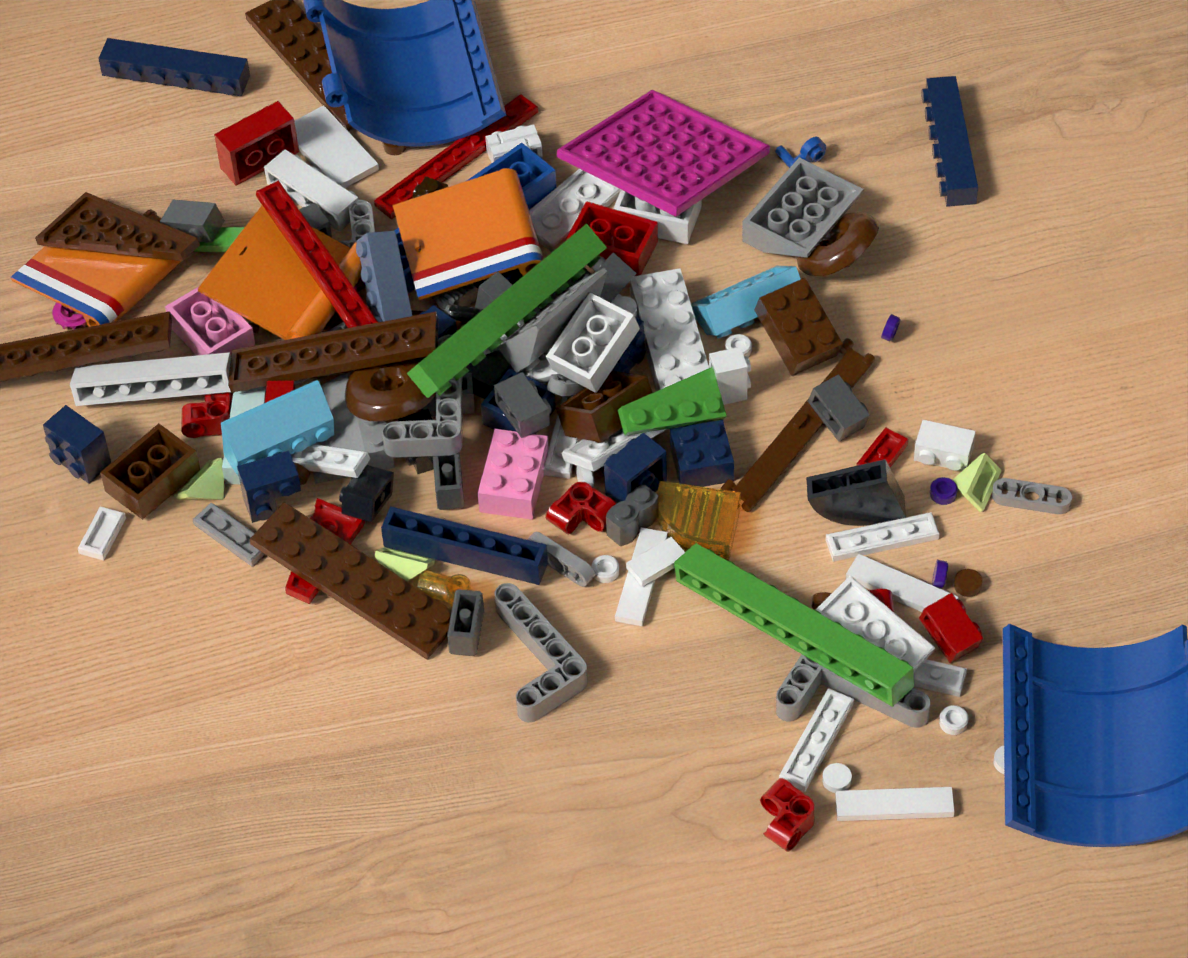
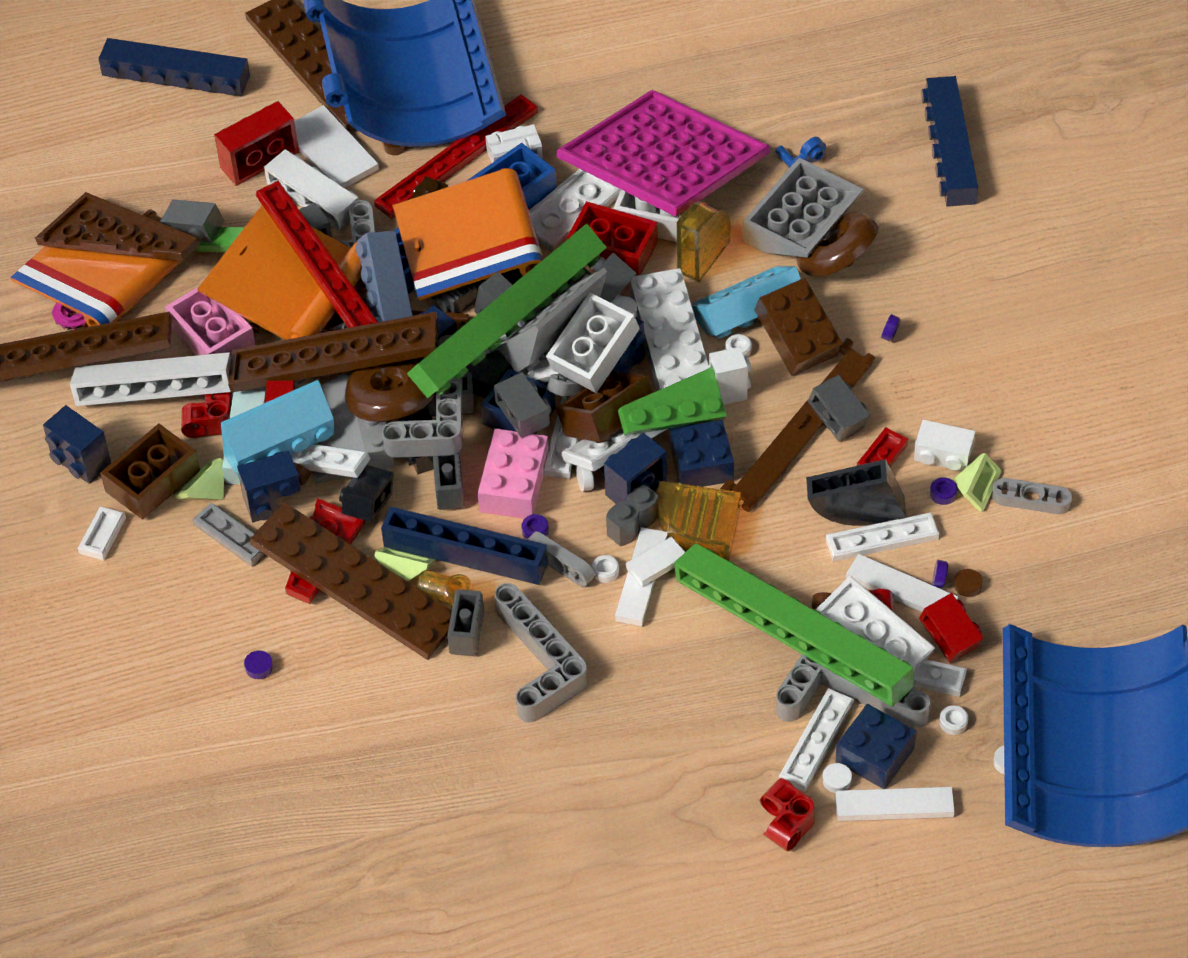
(258, 664): none -> dark purple tile
(460, 313): dark grey axle -> none
(534, 523): none -> dark purple tile
(569, 511): red piece -> none
(701, 239): none -> clear yellow brick
(875, 746): none -> dark blue brick

